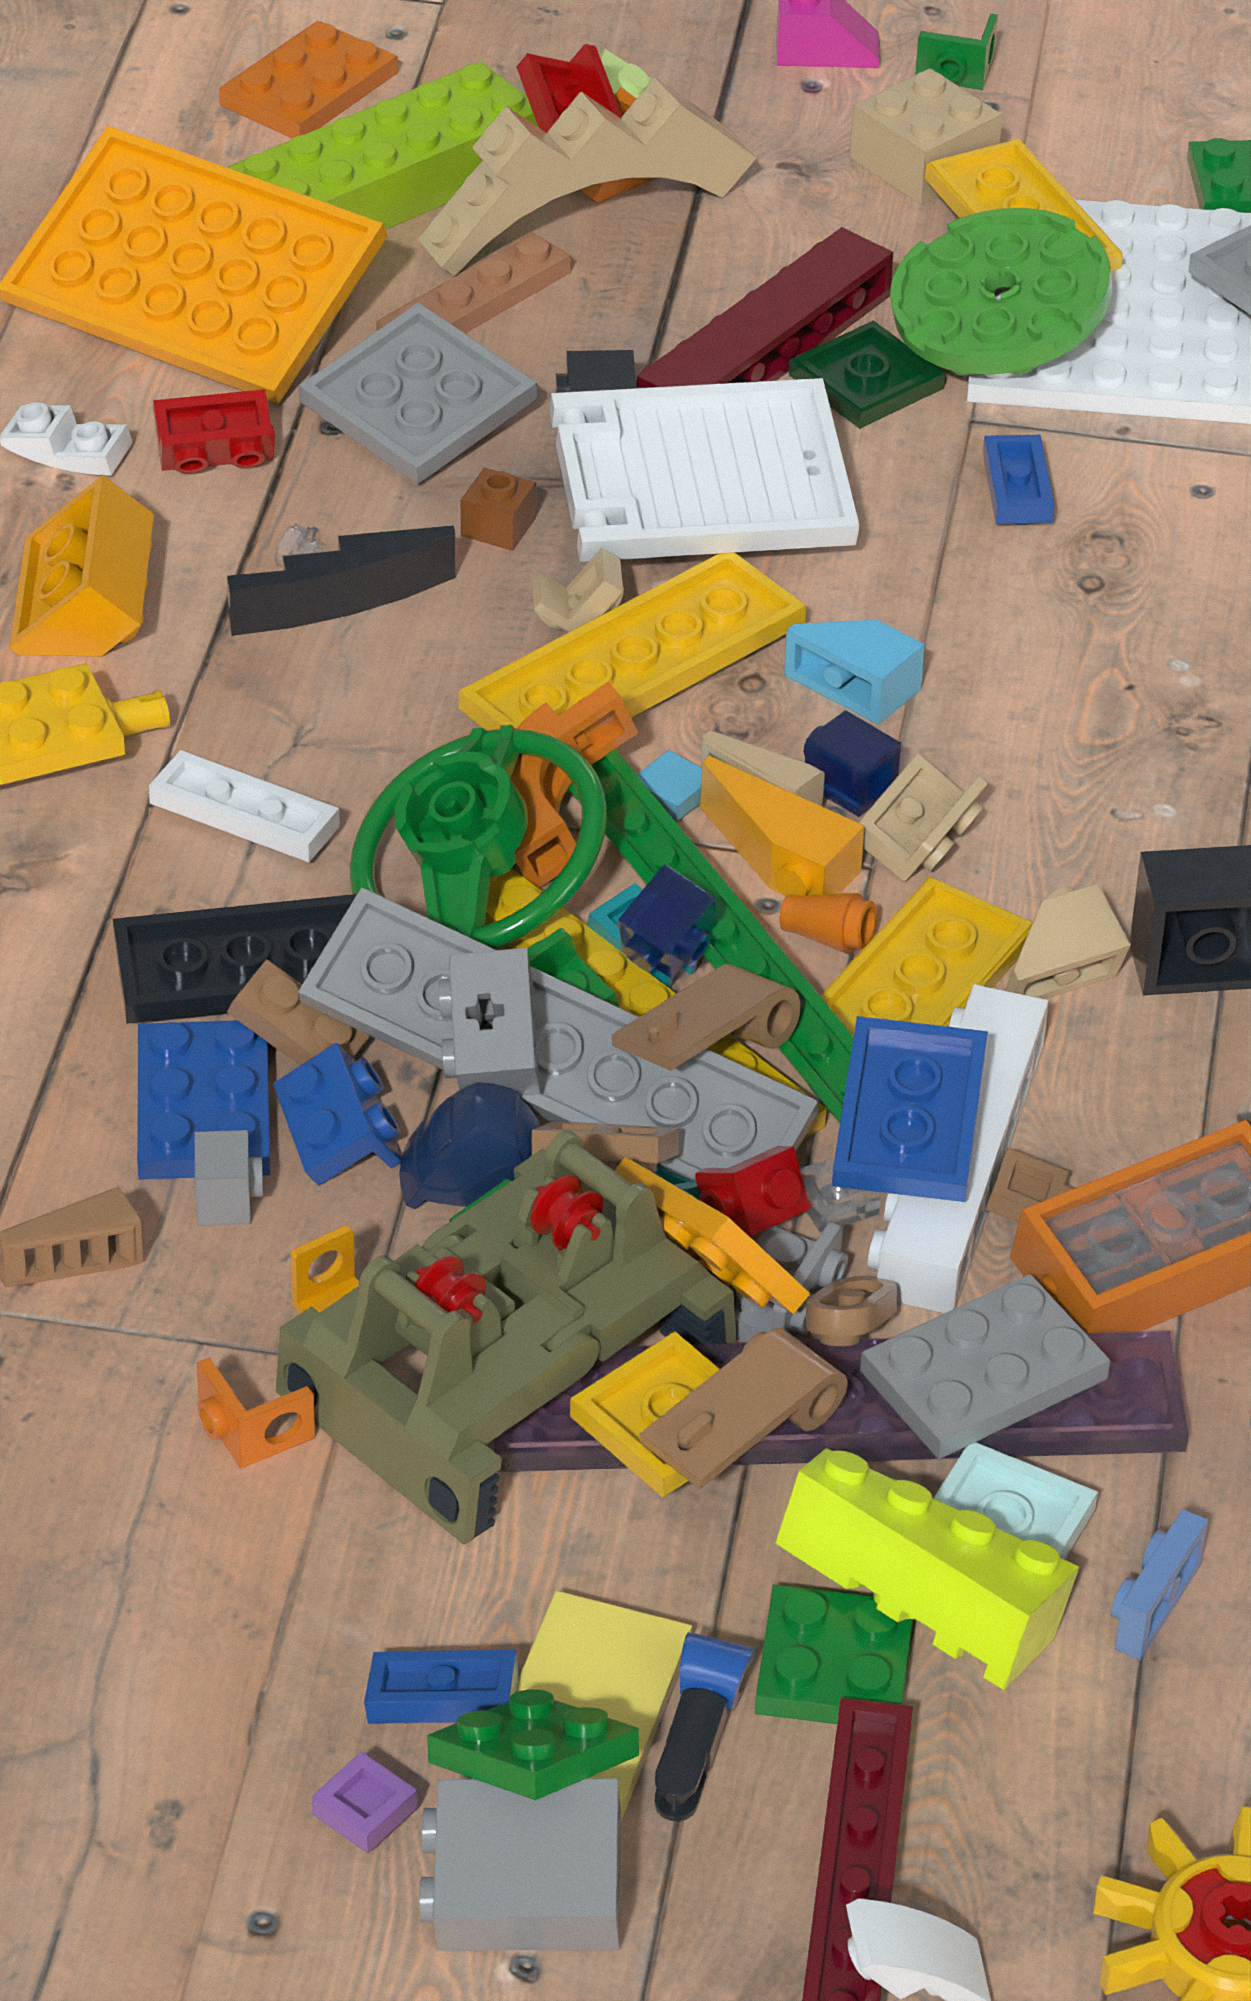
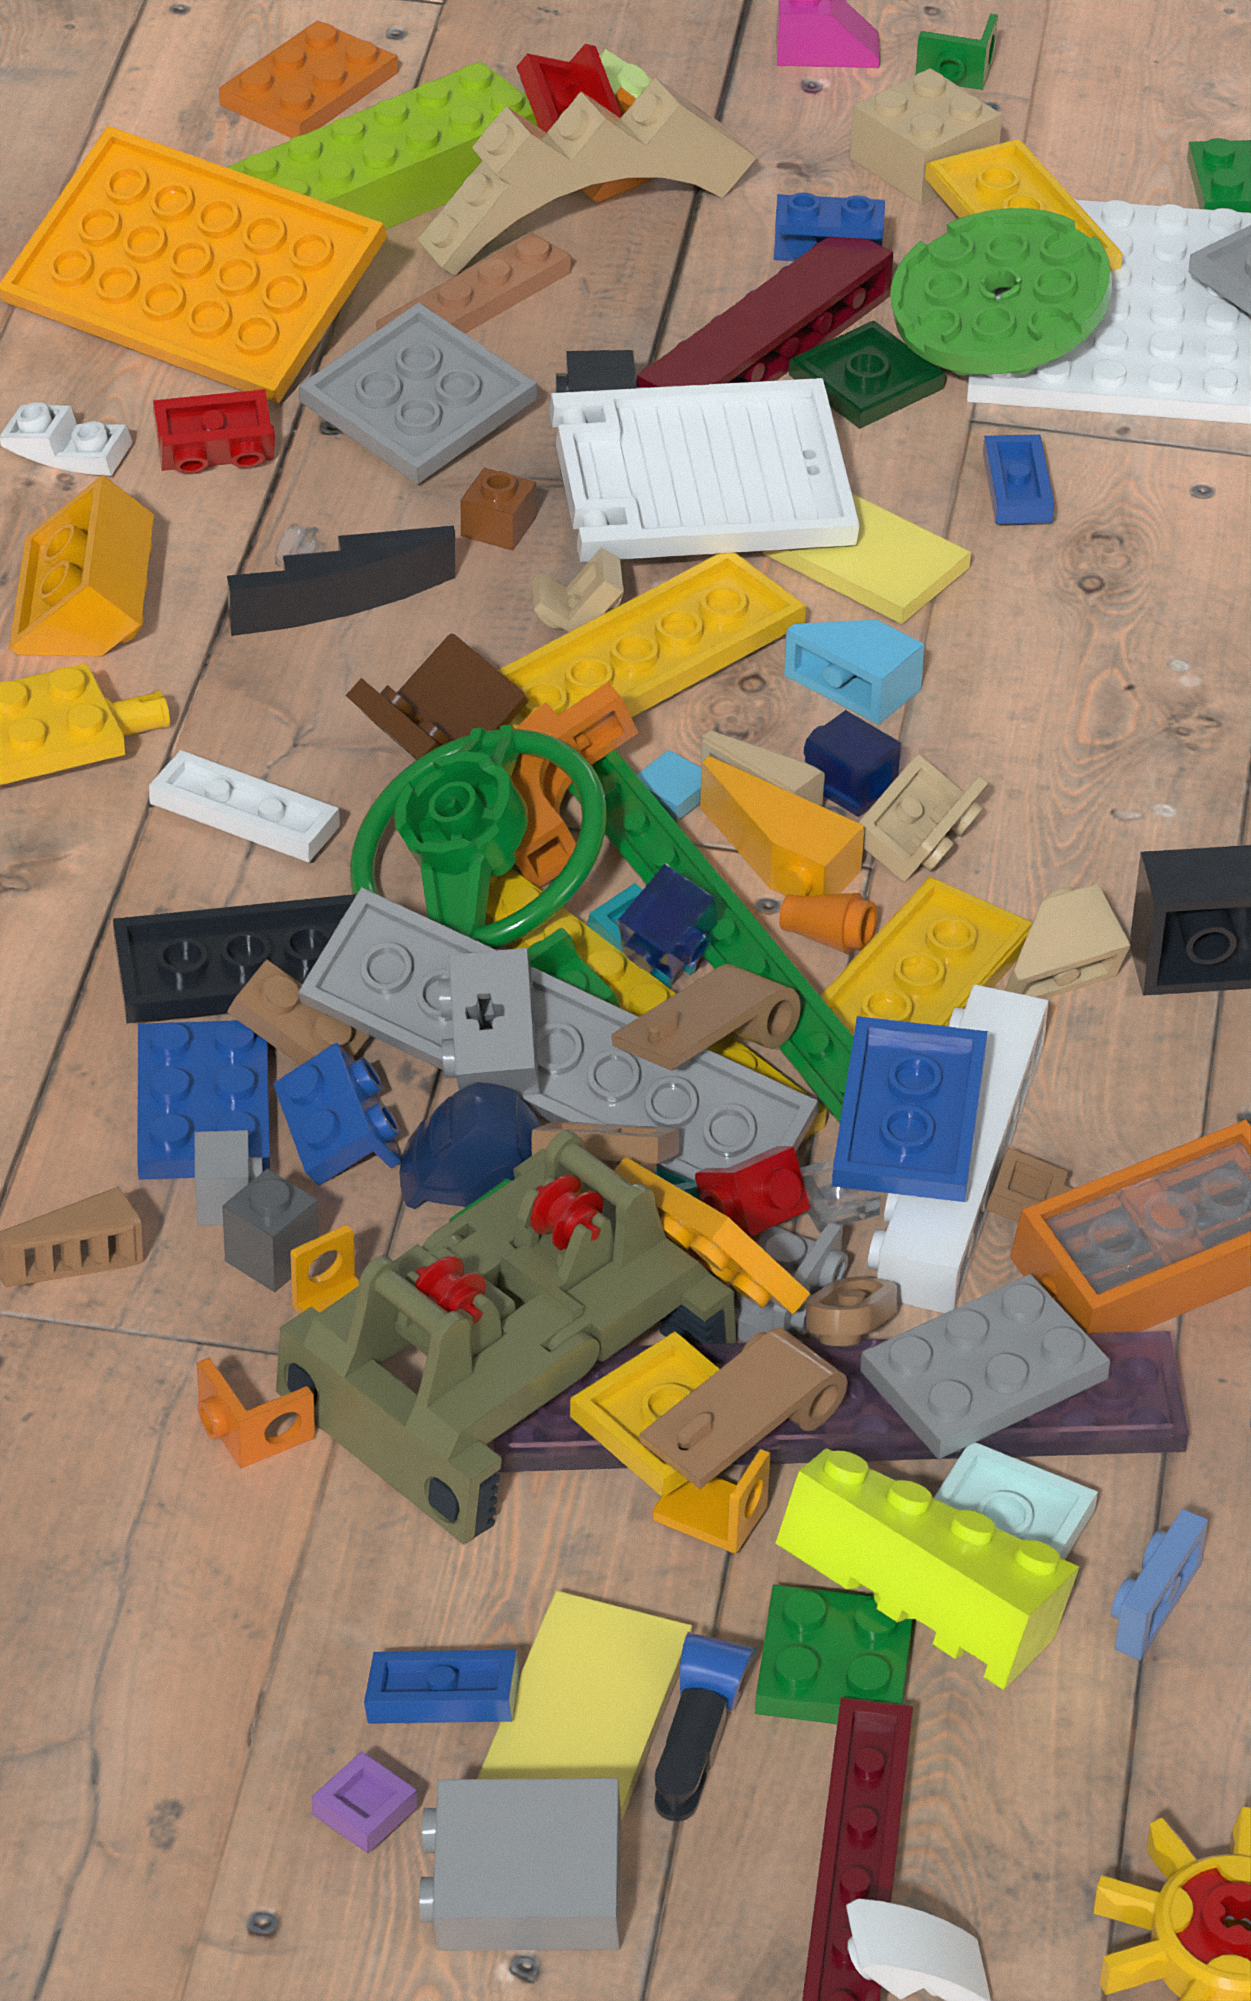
(265, 1225): none -> dark grey brick
(442, 699): none -> reddish brown bracket
(533, 1744): green plate -> none
(720, 1510): none -> light orange bracket
(810, 219): none -> blue bracket
(889, 569): none -> light yellow tile

